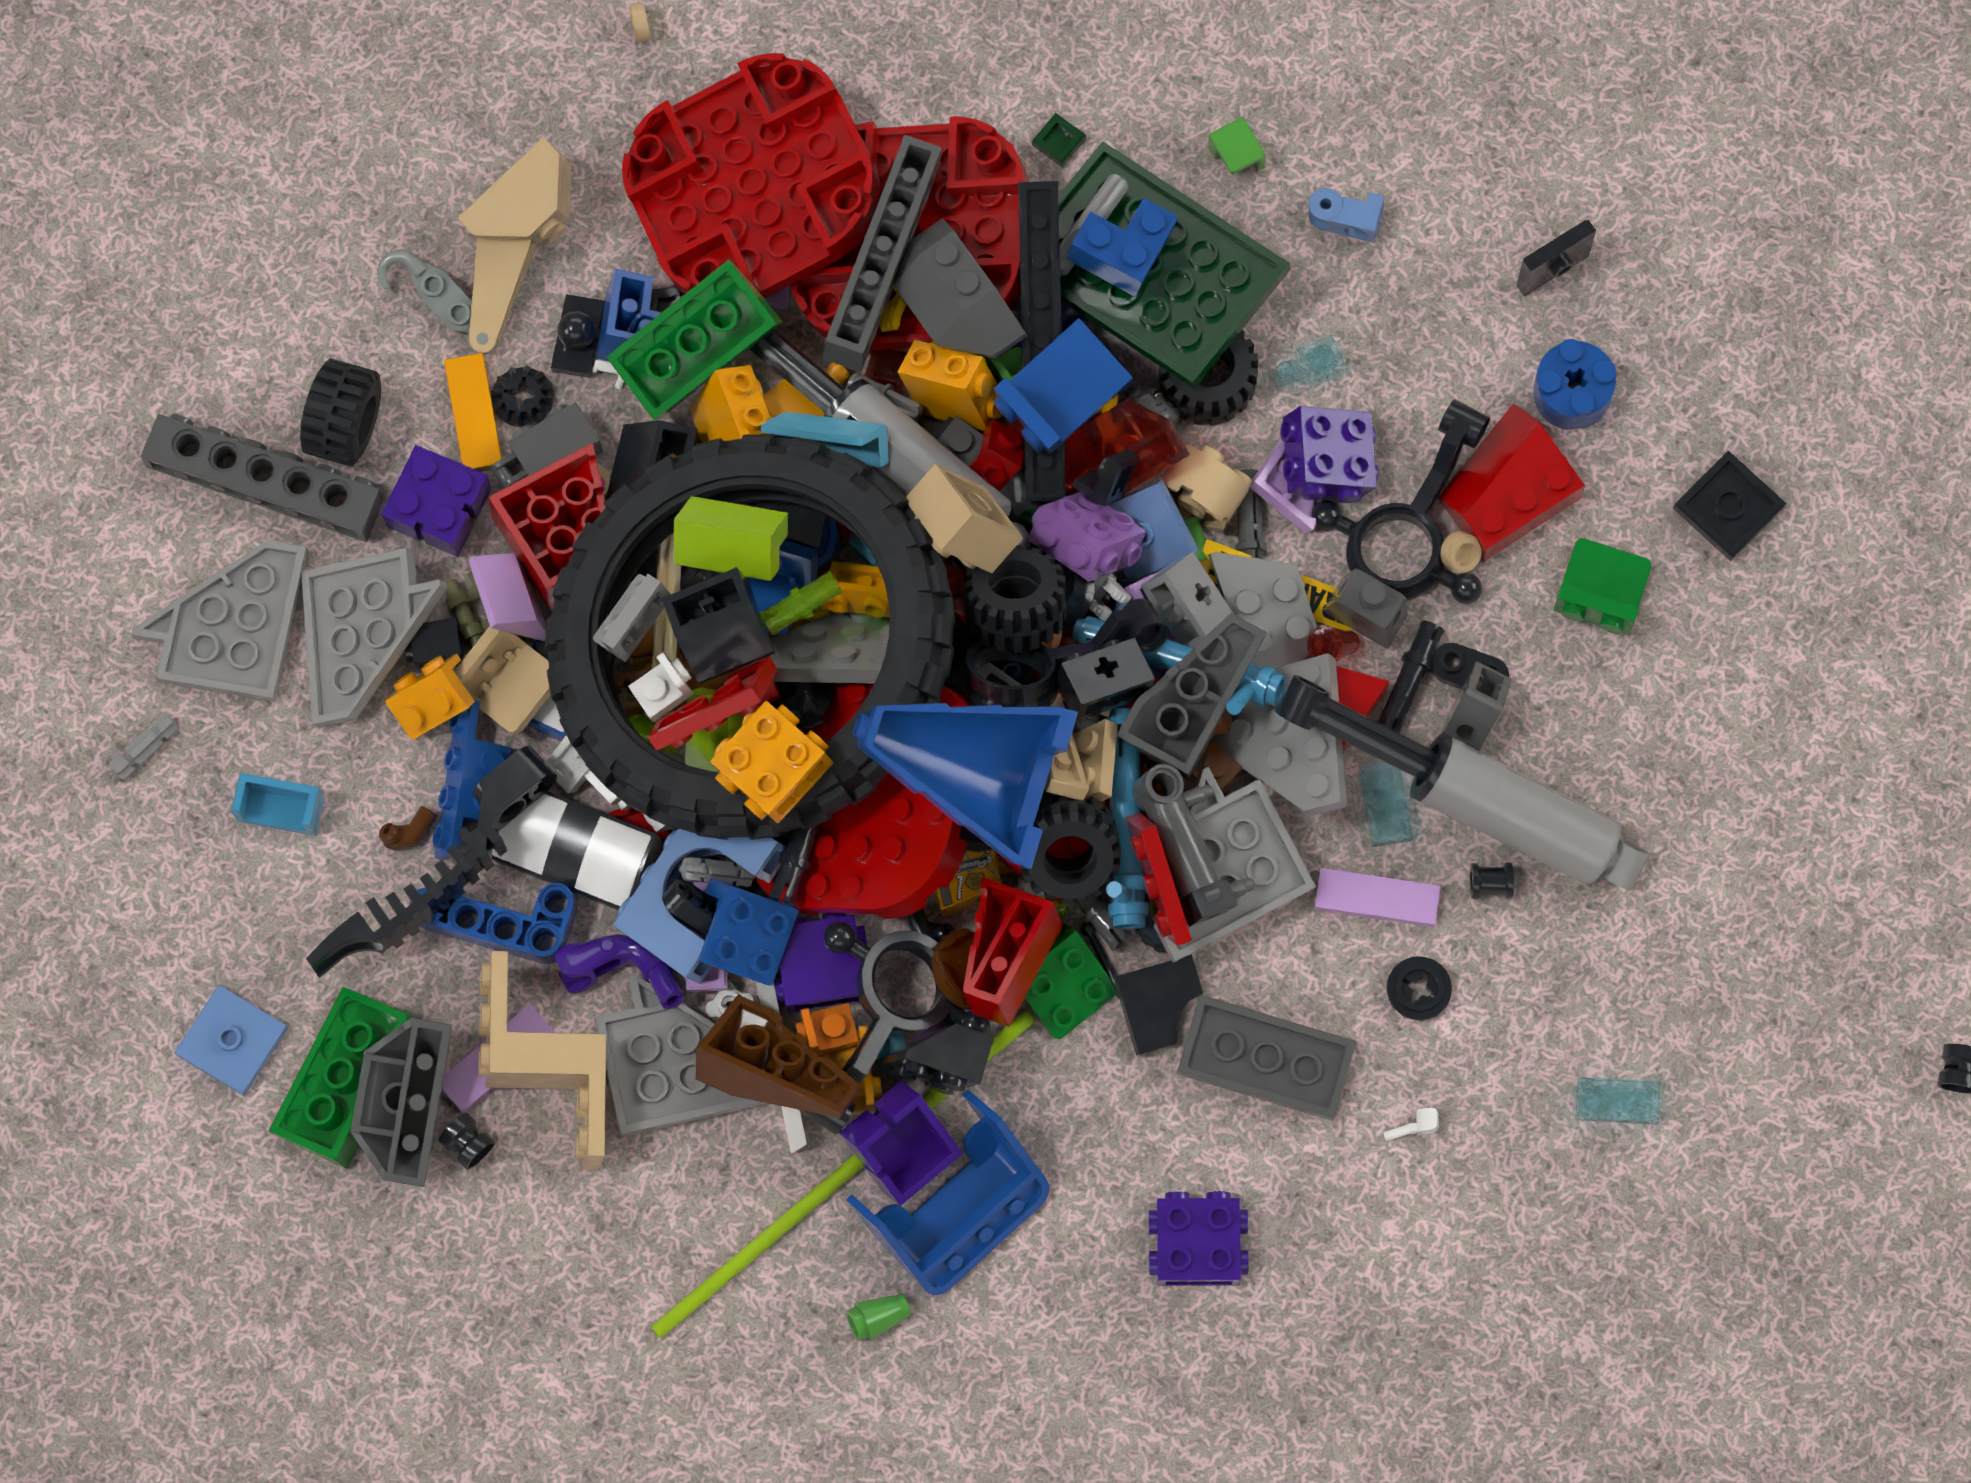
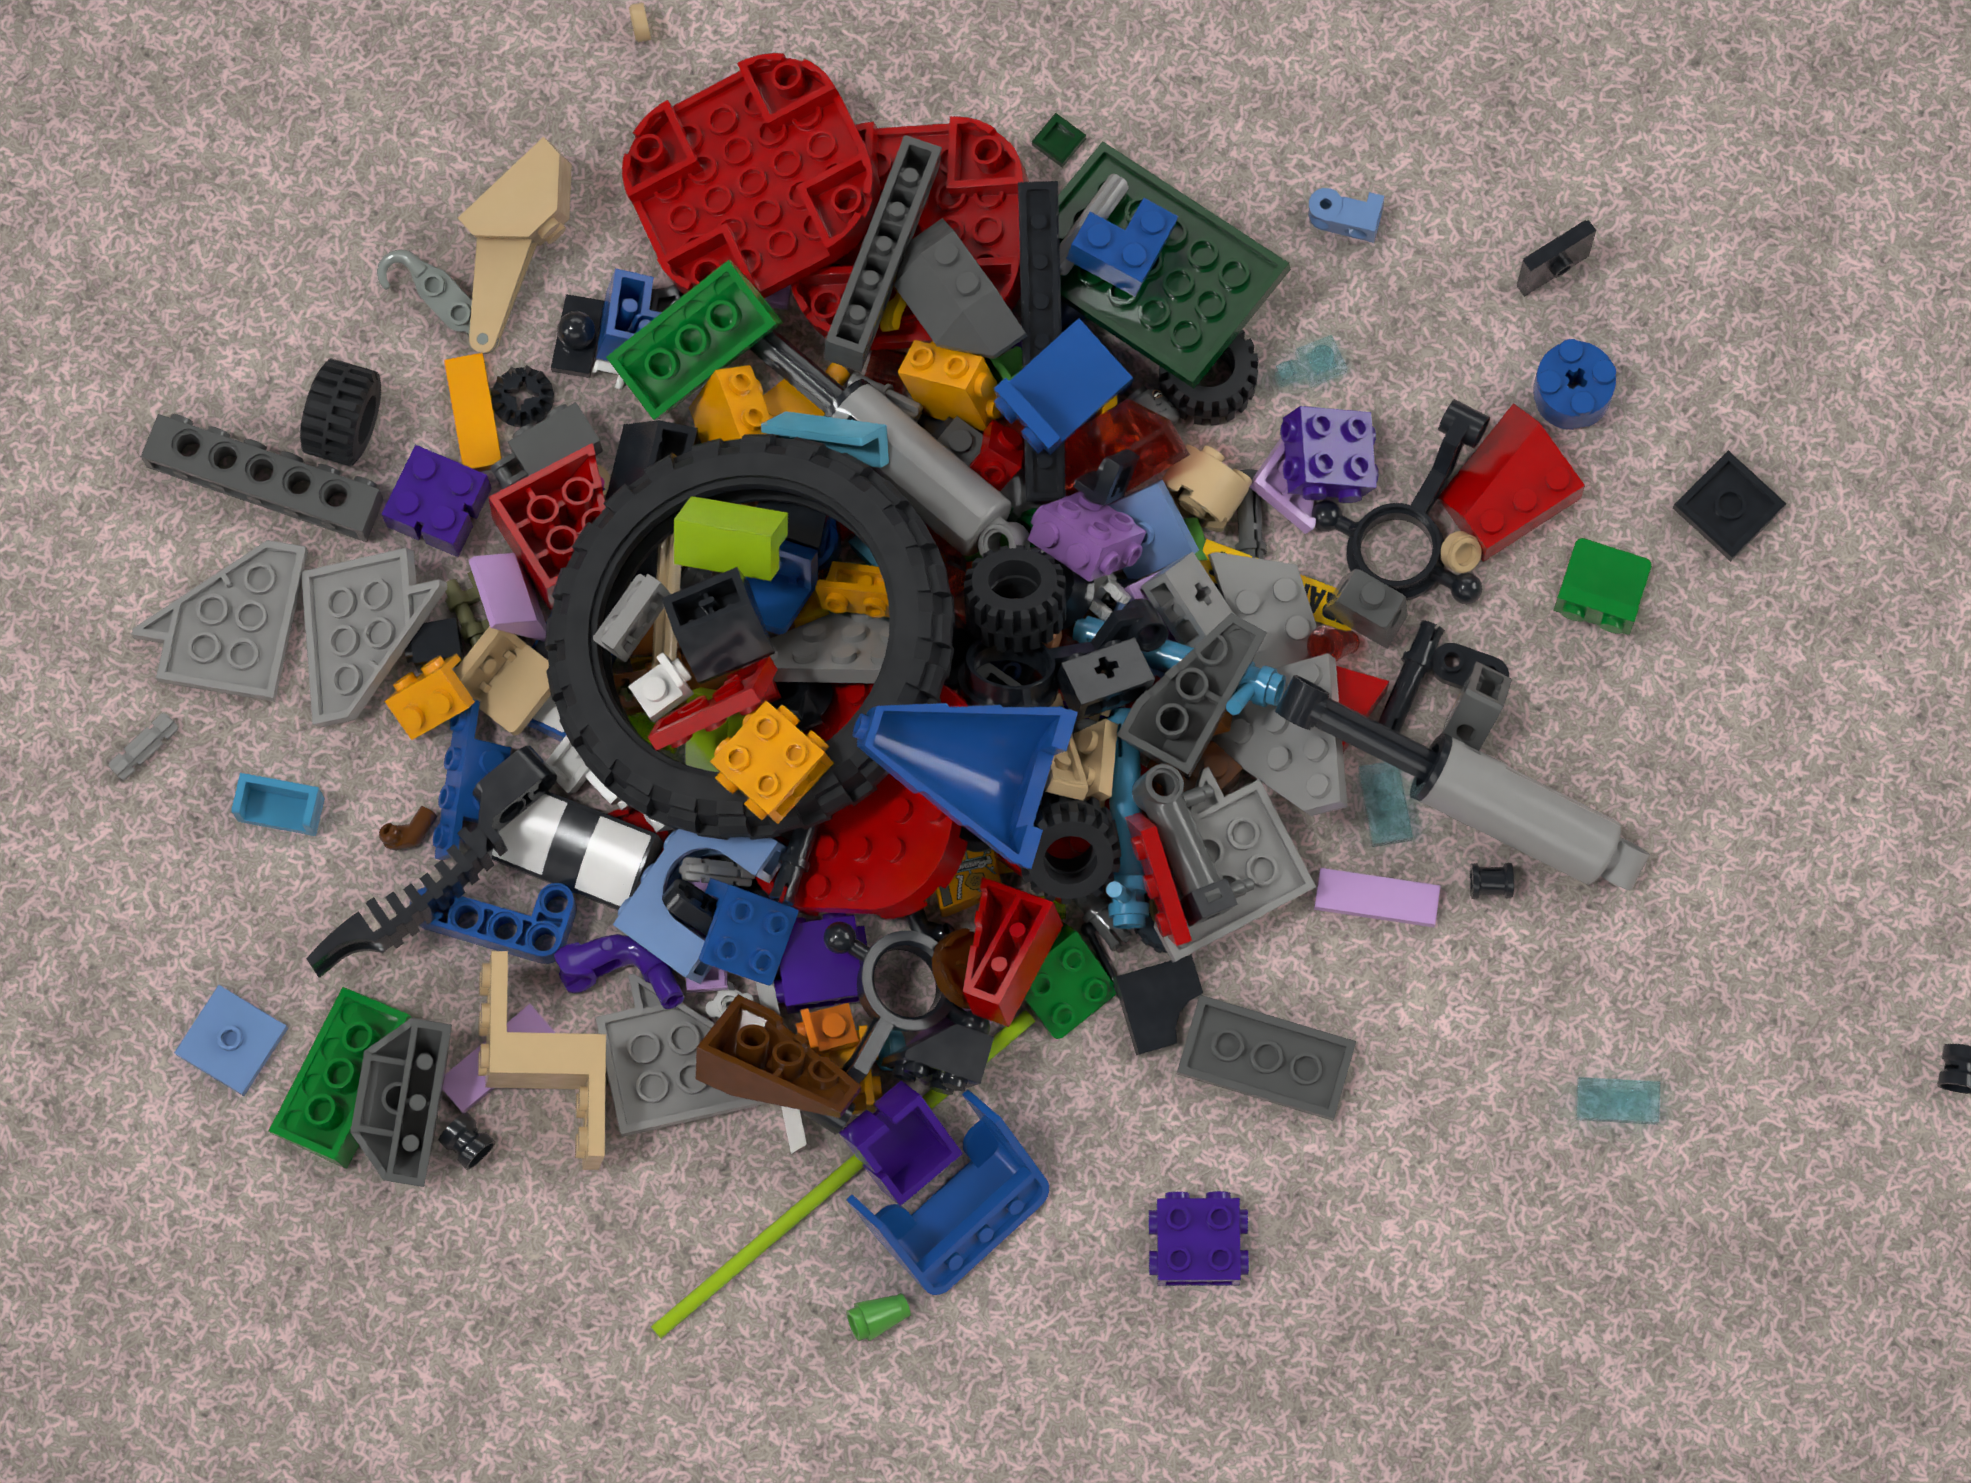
(801, 602): clear neon green pin -> none
(963, 519): tan brick -> none
(1236, 146): bright green panel -> none
(1412, 971): black gear -> none
(1427, 1123): white hand -> none

